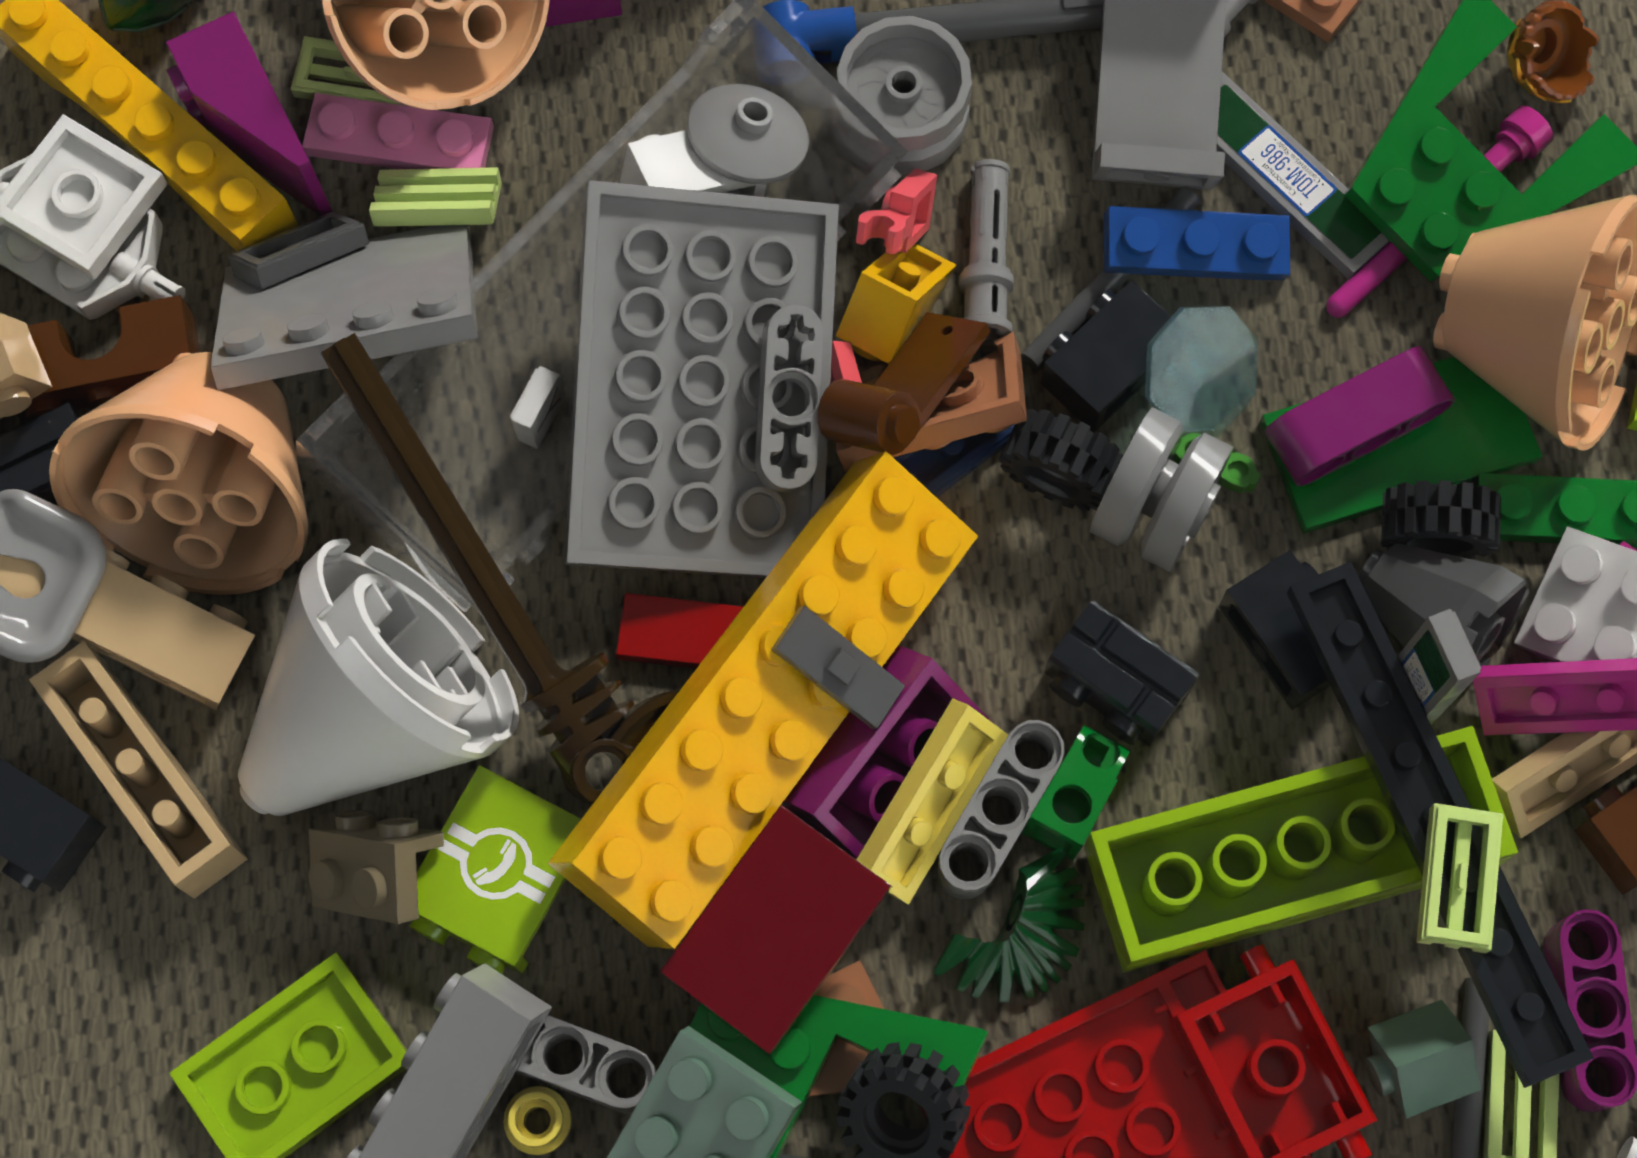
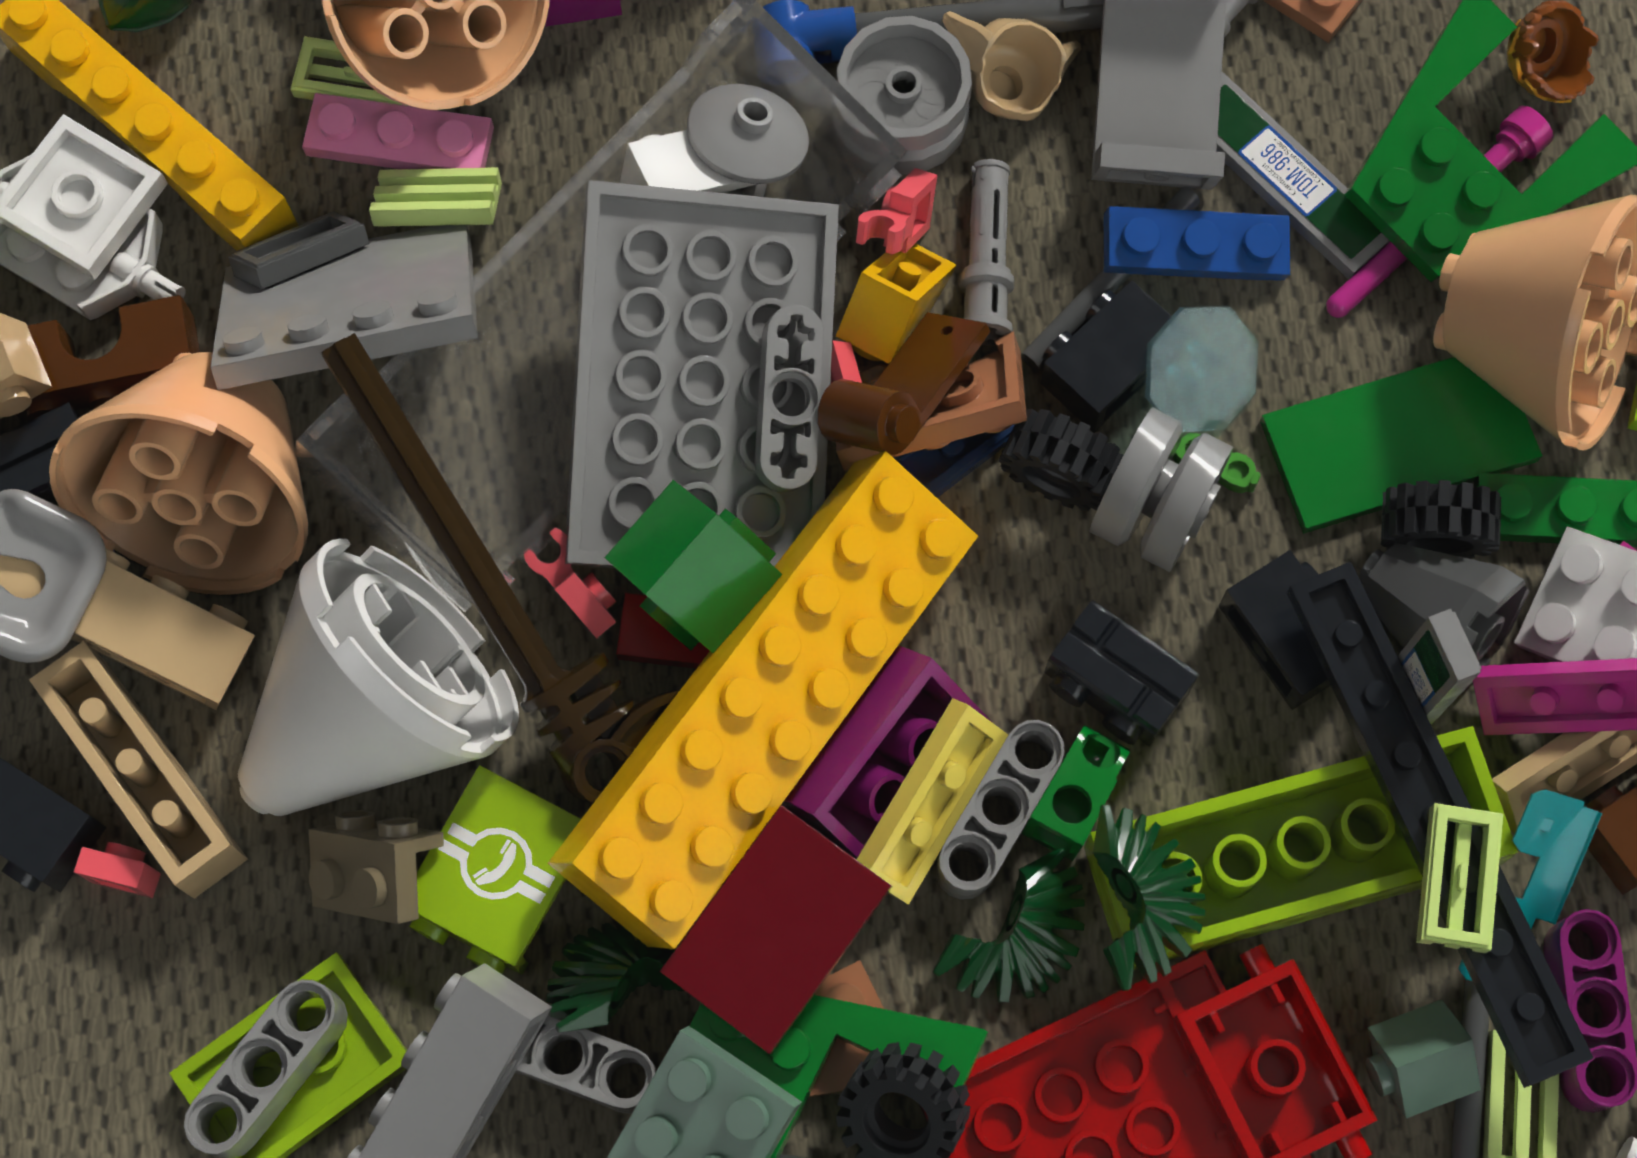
(118, 868): none -> coral plate
(232, 95): magenta slope -> none
(234, 1080): none -> light grey beam
(517, 1113): light yellow plate -> none
(538, 406): white tile -> none
(585, 597): none -> coral plate
(602, 976): none -> dark green hair
(694, 567): none -> green plate
(838, 667): dark grey piece -> none
(1012, 63): none -> tan piece
(1148, 893): none -> dark green hair
(1359, 416): magenta beam -> none
(1559, 834): none -> teal piece

